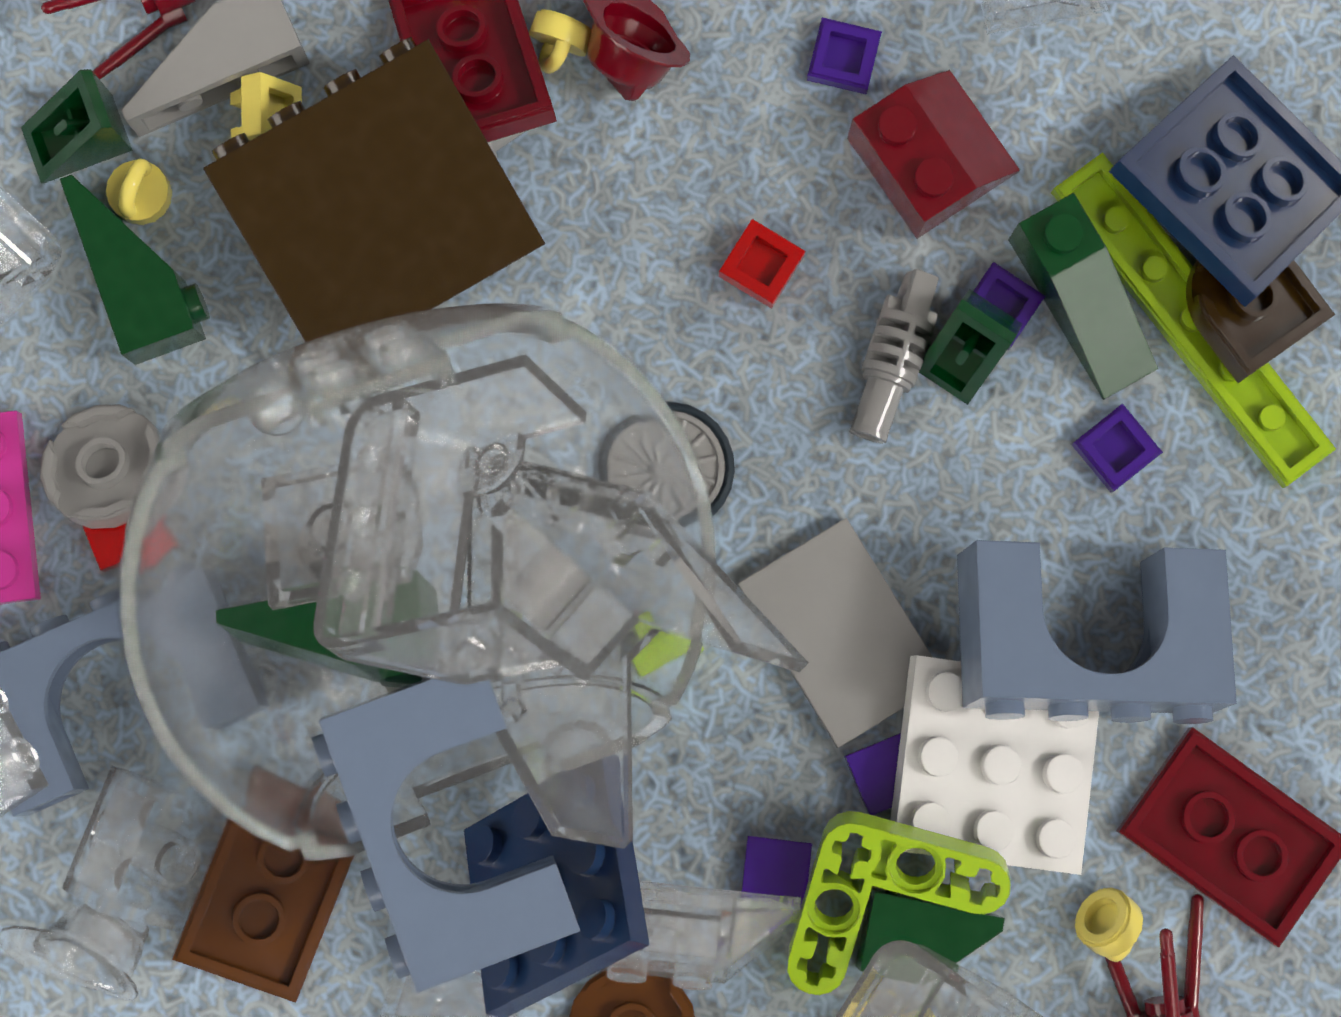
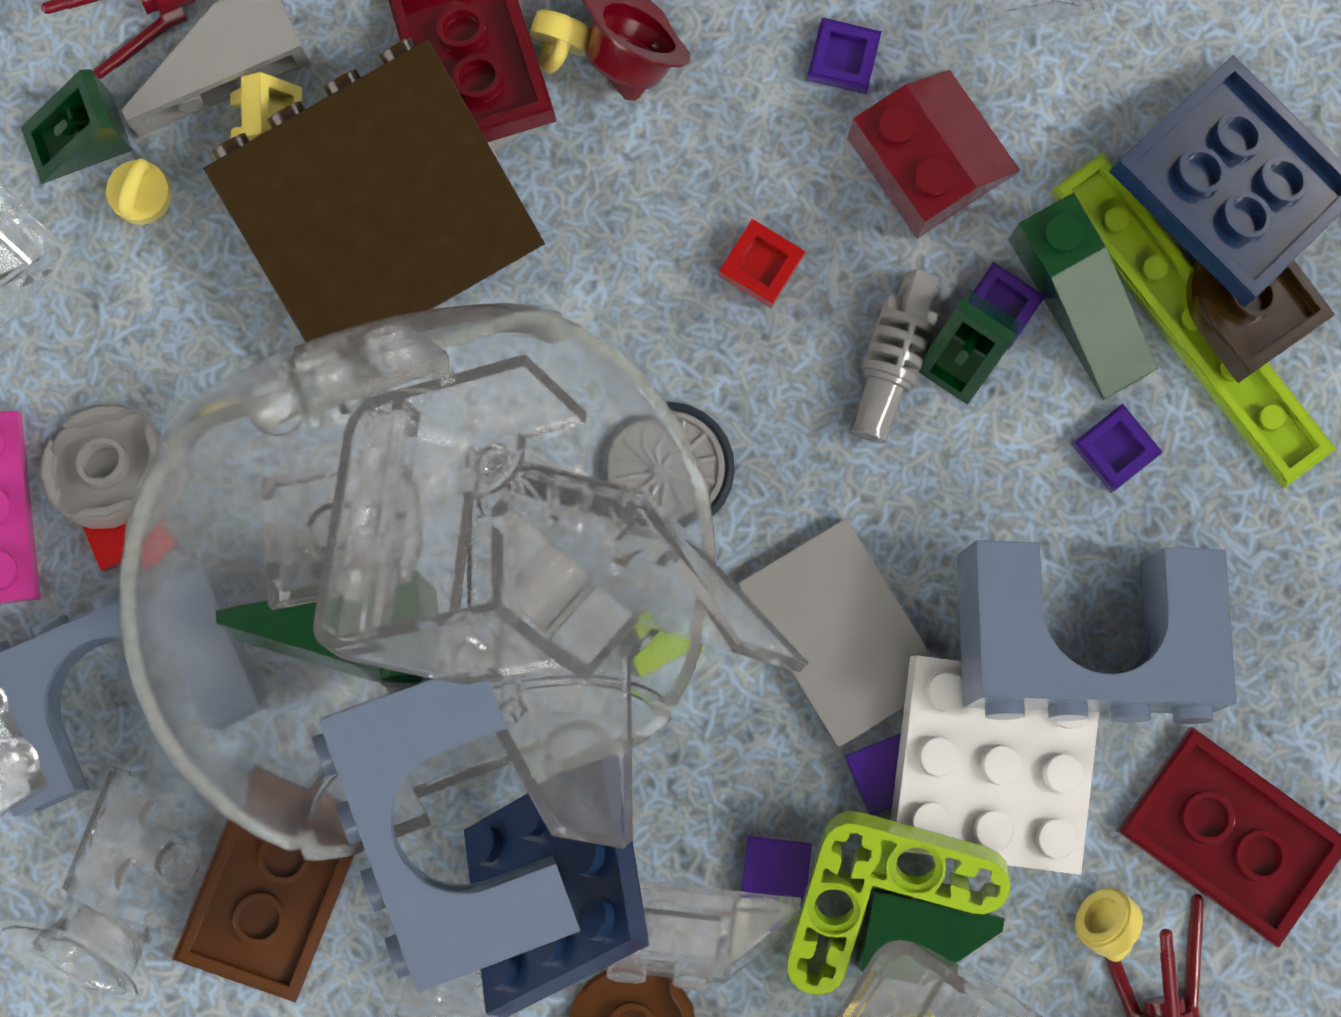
(142, 295): dark green slope -> none

